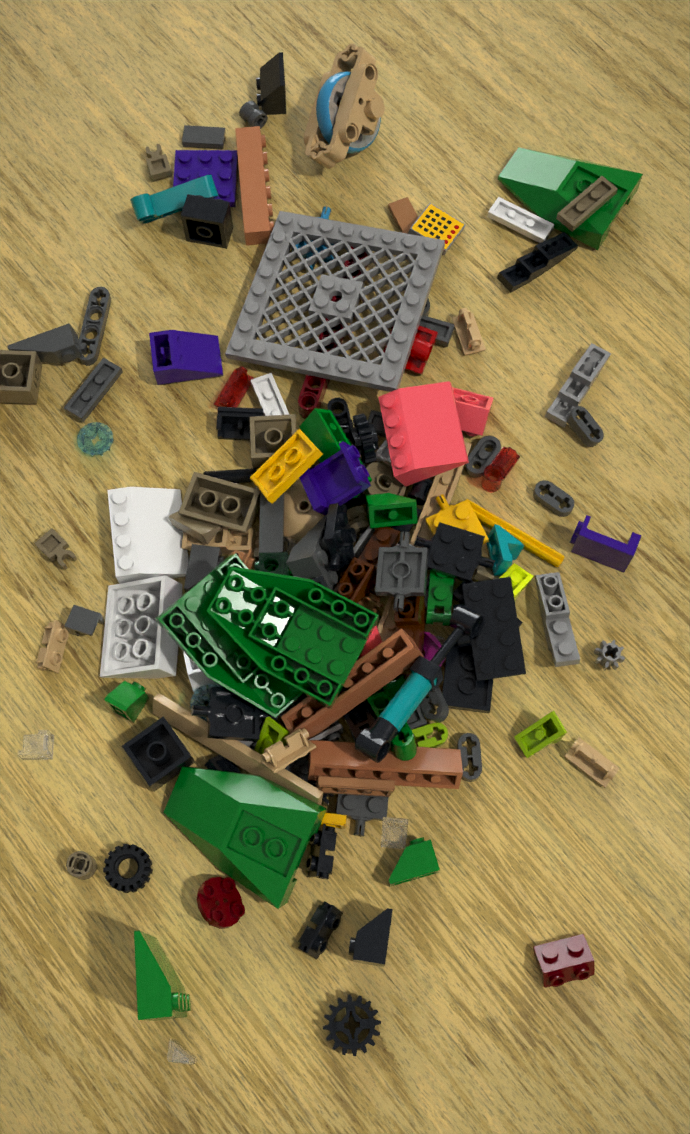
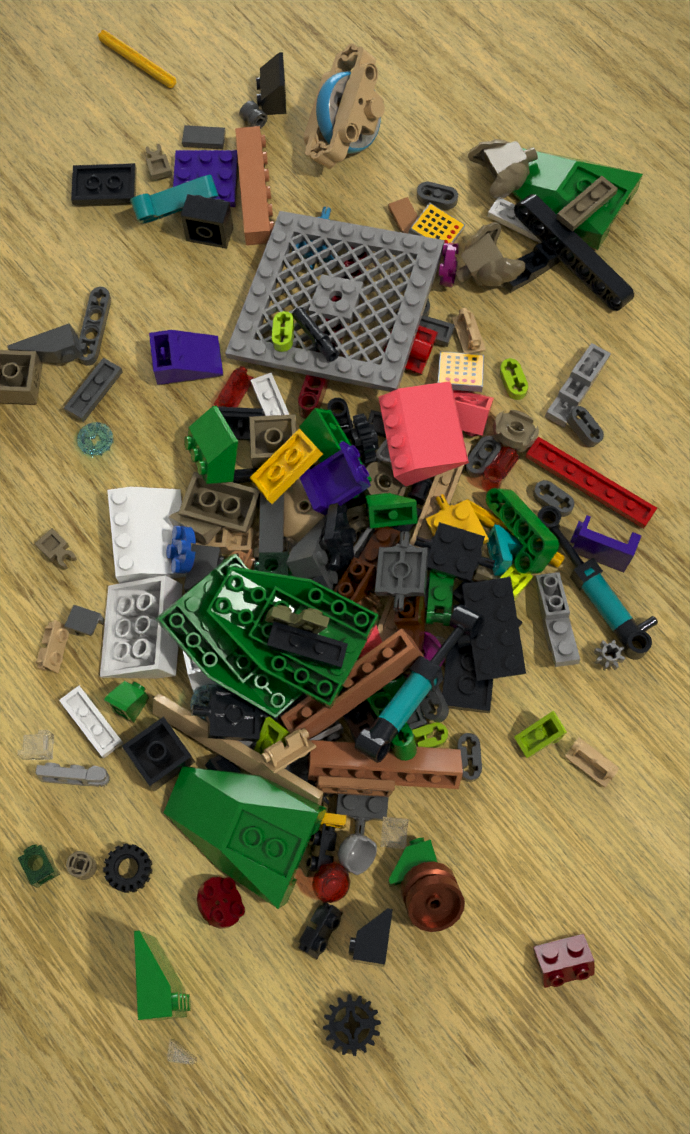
(45, 873): none -> clear green brick
(74, 775): none -> light grey hinge
(91, 721): none -> white plate
(103, 184): none -> black plate
(137, 59): none -> yellow axle
(180, 550): none -> blue plate
(212, 447): none -> green slope
(287, 331): none -> lime beam
(307, 645): none -> black plate
(308, 620): none -> olive plate
(319, 339): none -> black pin
(331, 882): none -> clear red hair
(357, 853): none -> light grey hair
(432, 896): none -> copper wheel
(440, 195): none -> dark grey plate
(449, 267): none -> magenta plate
(462, 370): none -> yellow tile
(485, 260): none -> dark tan torso
(504, 430): none -> dark tan plate
(505, 163): none -> dark tan torso
(509, 380): none -> lime beam
(537, 540): none -> green beam
(574, 253): none -> black beam
(589, 578): none -> black piece
(591, 482): none -> red plate

